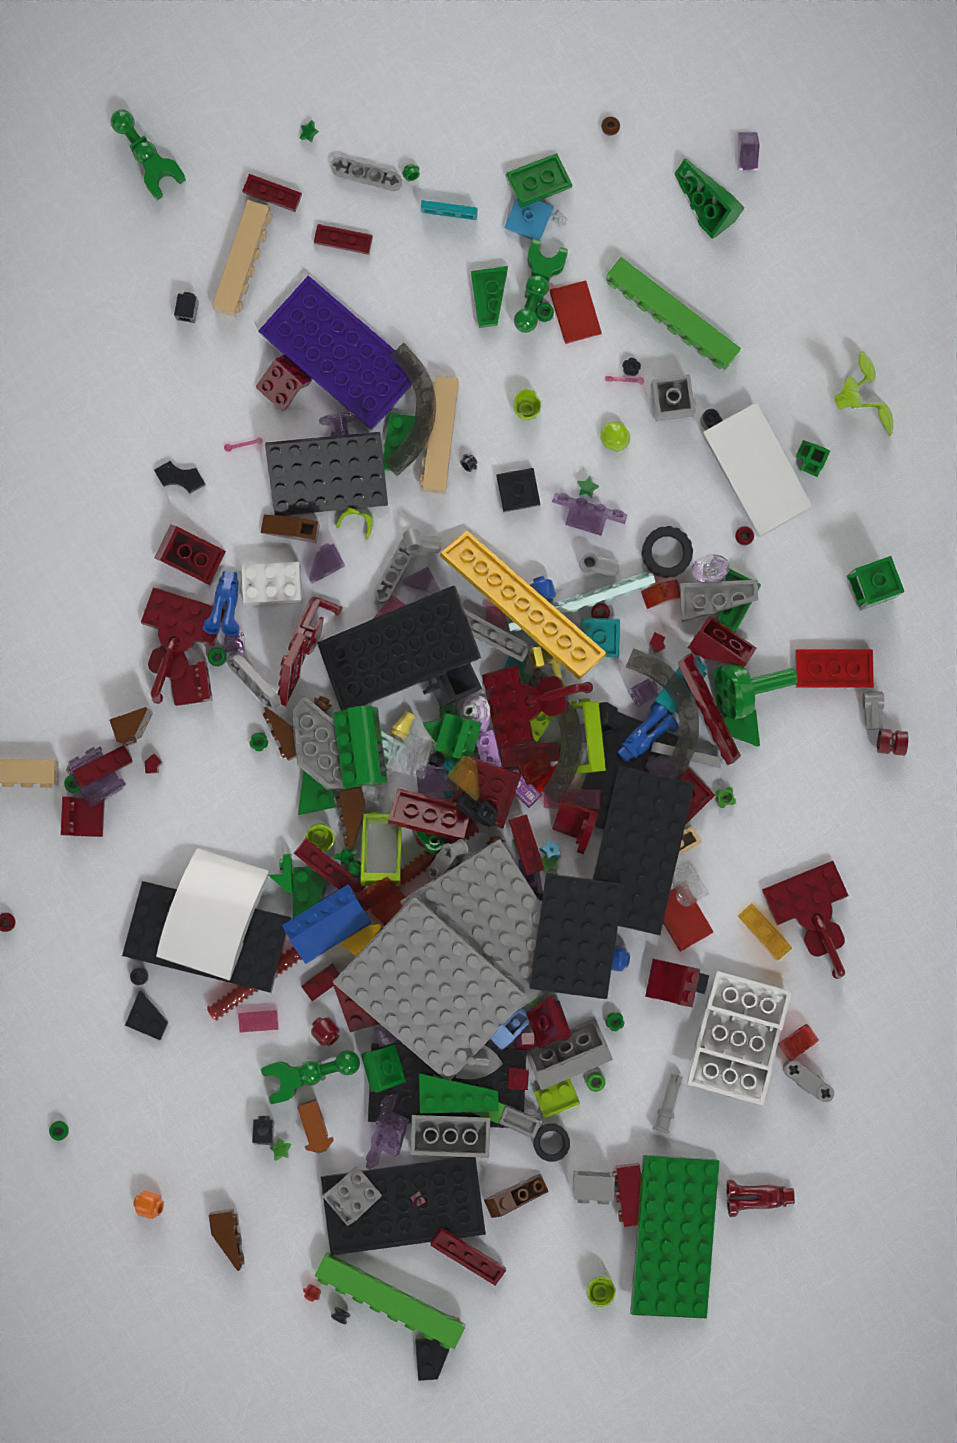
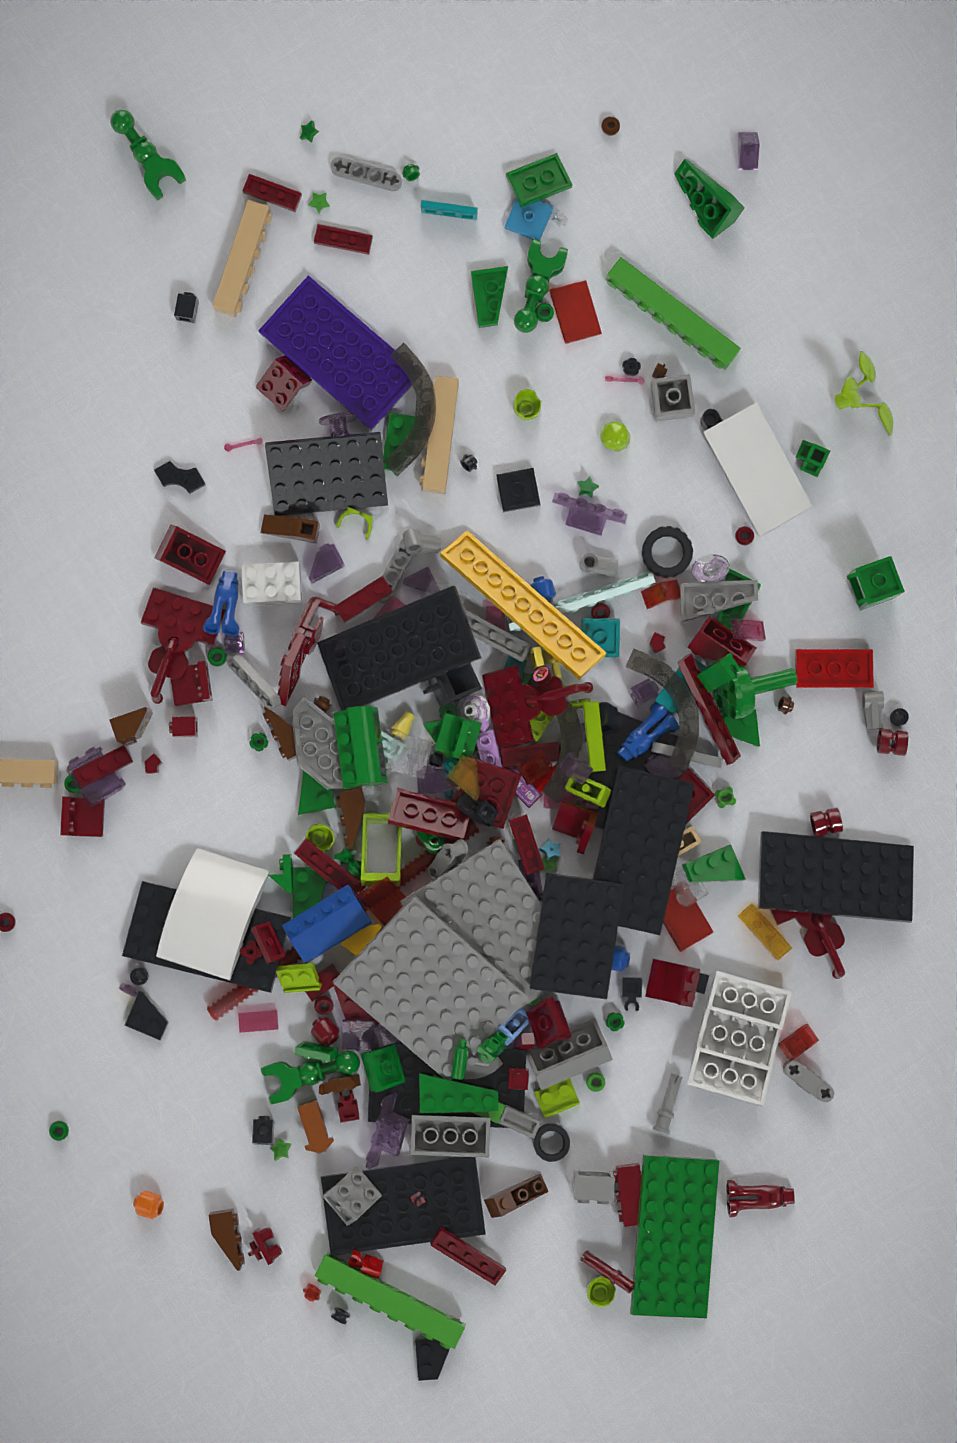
(128, 989): none -> clear purple tile
(184, 727): none -> dark red brick
(251, 957): none -> dark red plate
(261, 1237): none -> dark red hips
(268, 942): none -> dark red plate
(298, 978): none -> lime plate
(312, 1050): none -> green plate
(319, 202): none -> bright green piece
(323, 1010): none -> dark red plate
(339, 1084): none -> reddish brown piece
(348, 1107): none -> dark red plate
(357, 1034): none -> clear purple piece
(363, 599): none -> dark red plate
(369, 1264): none -> red plate
(460, 1060): none -> green cylinder
(492, 1047): none -> green hips
(542, 675): none -> tile
(575, 768): none -> panel
(589, 791): none -> lime brick
(615, 1276): none -> dark red pin
(631, 988): none -> black plate
(659, 371): none -> reddish brown plate
(715, 866): none -> green wing
(718, 673): none -> green hinge
(748, 630): none -> clear pink tile
(785, 705): none -> reddish brown plate
(825, 822): none -> dark red wheel
(836, 877): none -> black plate
(902, 712): none -> black bush

